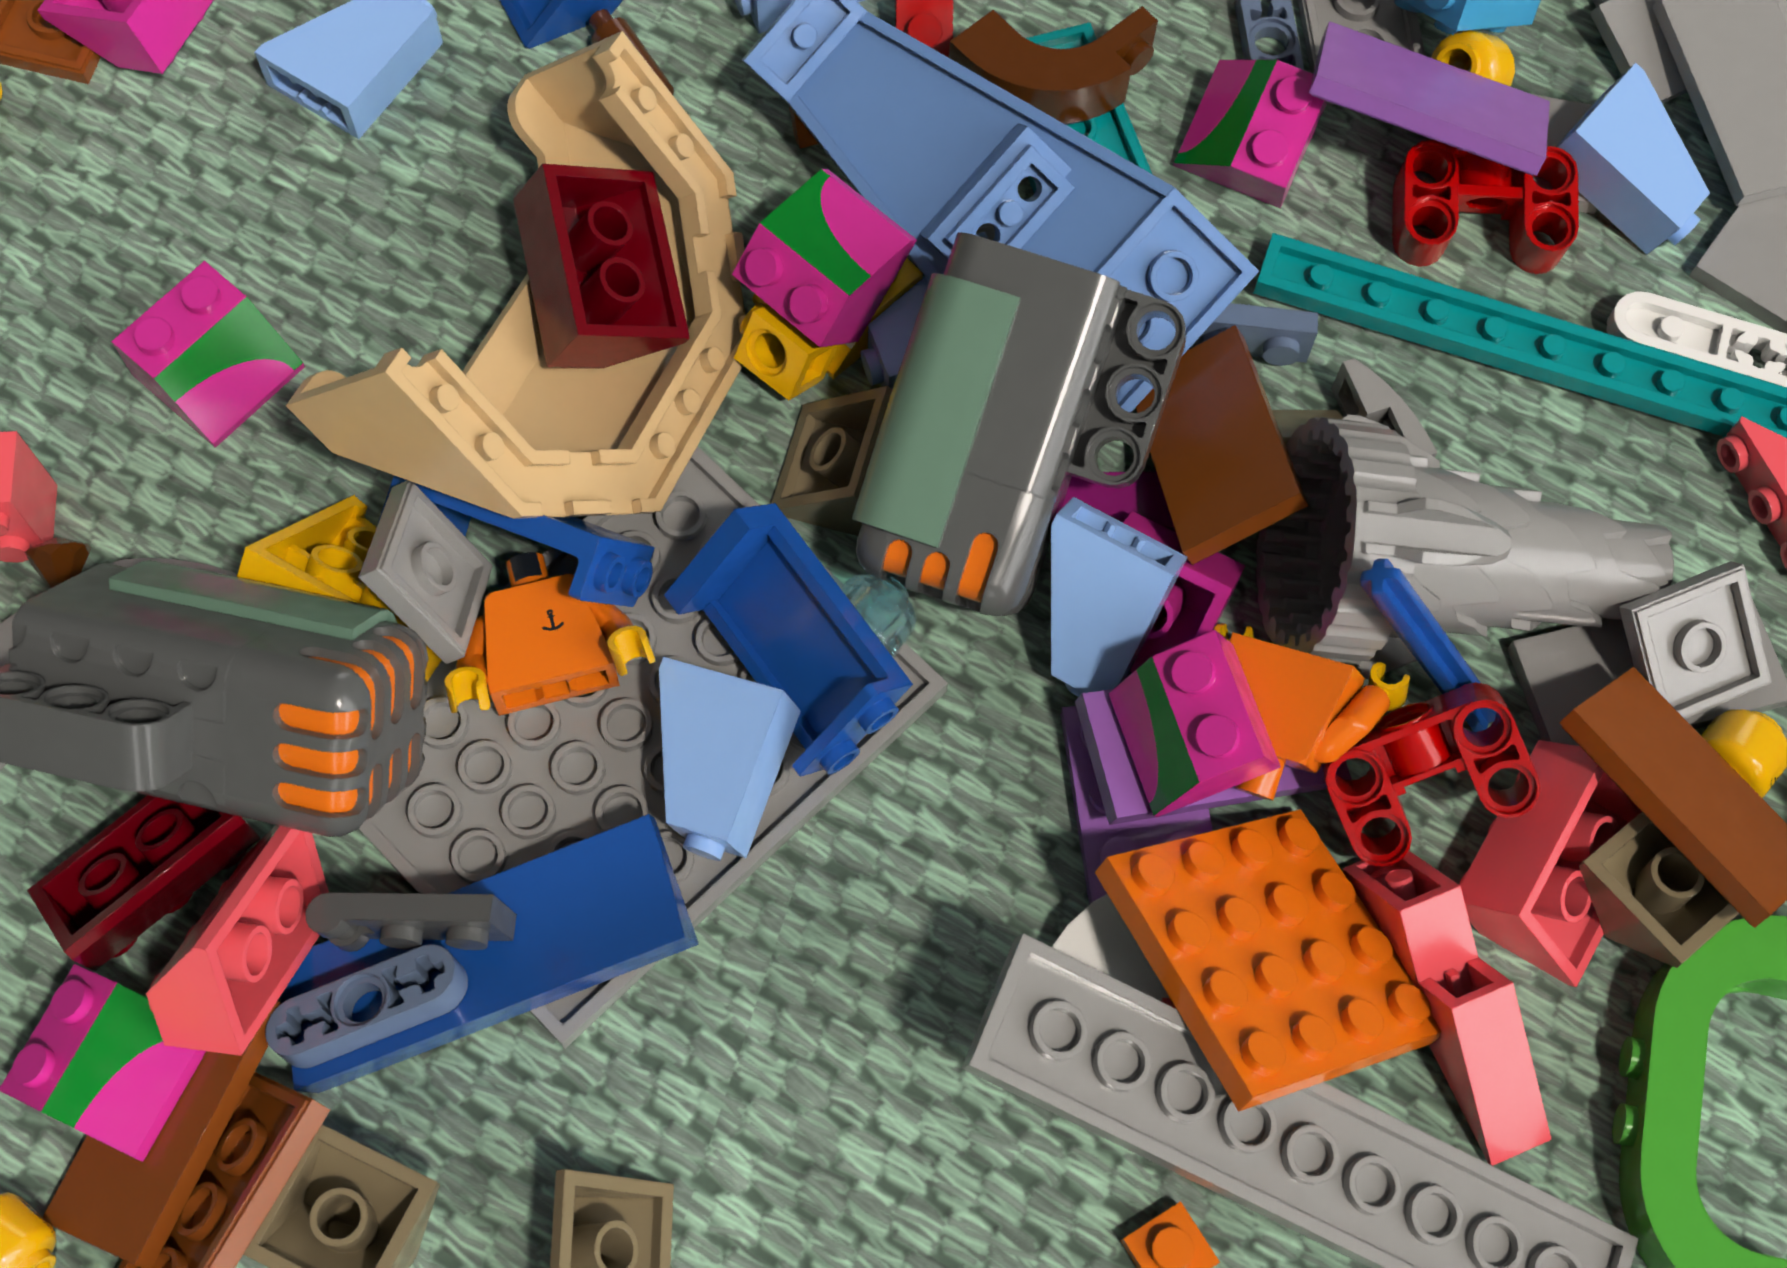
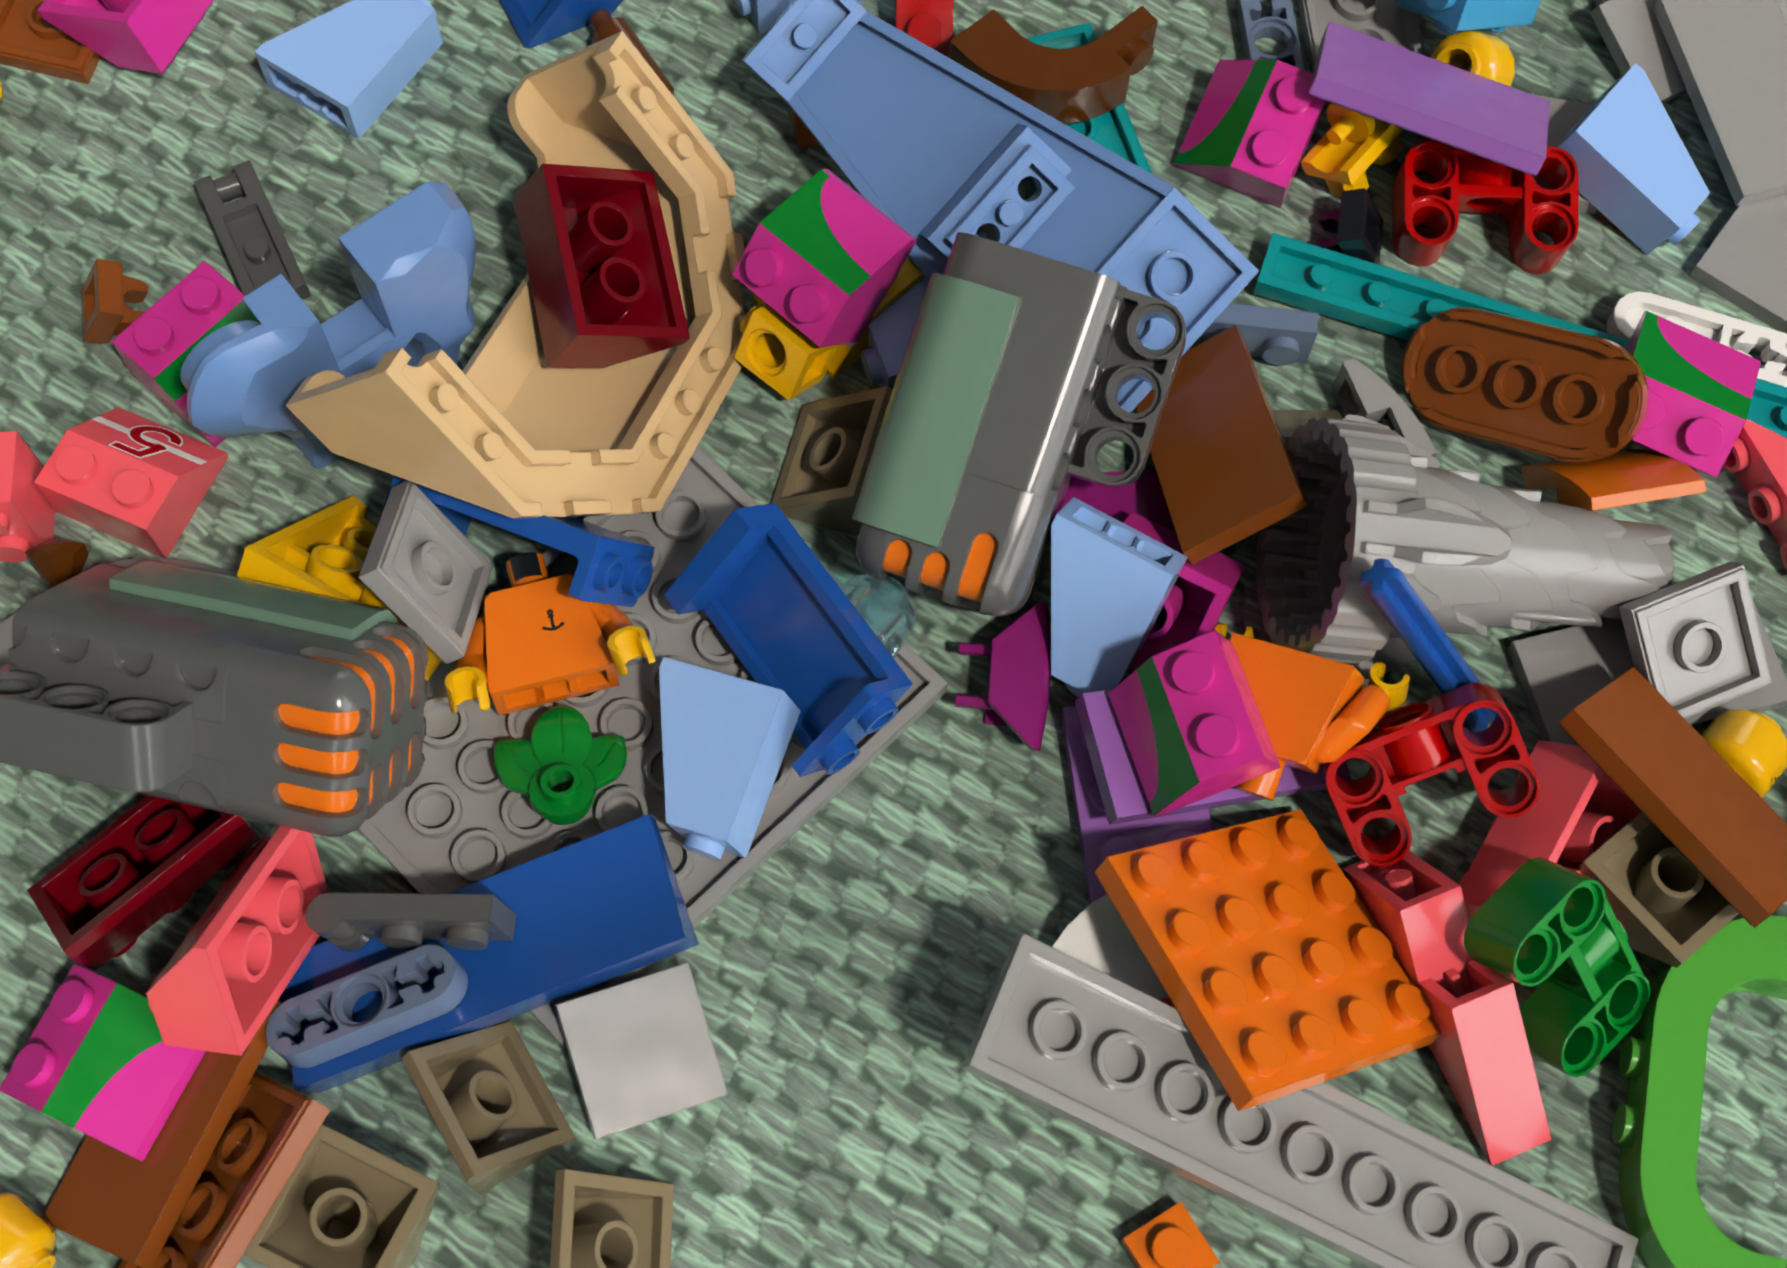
(104, 301): none -> dark orange tile
(130, 478): none -> coral slope
(249, 230): none -> dark grey plate
(414, 292): none -> medium blue animal
(489, 1103): none -> dark tan slope
(559, 756): none -> green plate
(641, 1050): none -> light grey tile
(1016, 676): none -> magenta piece
(1350, 149): none -> yellow hips
(1357, 226): none -> black tile
(1525, 384): none -> dark orange tile
(1562, 932): none -> green beam
(1615, 481): none -> orange slope
(1694, 393): none -> dark pink slope

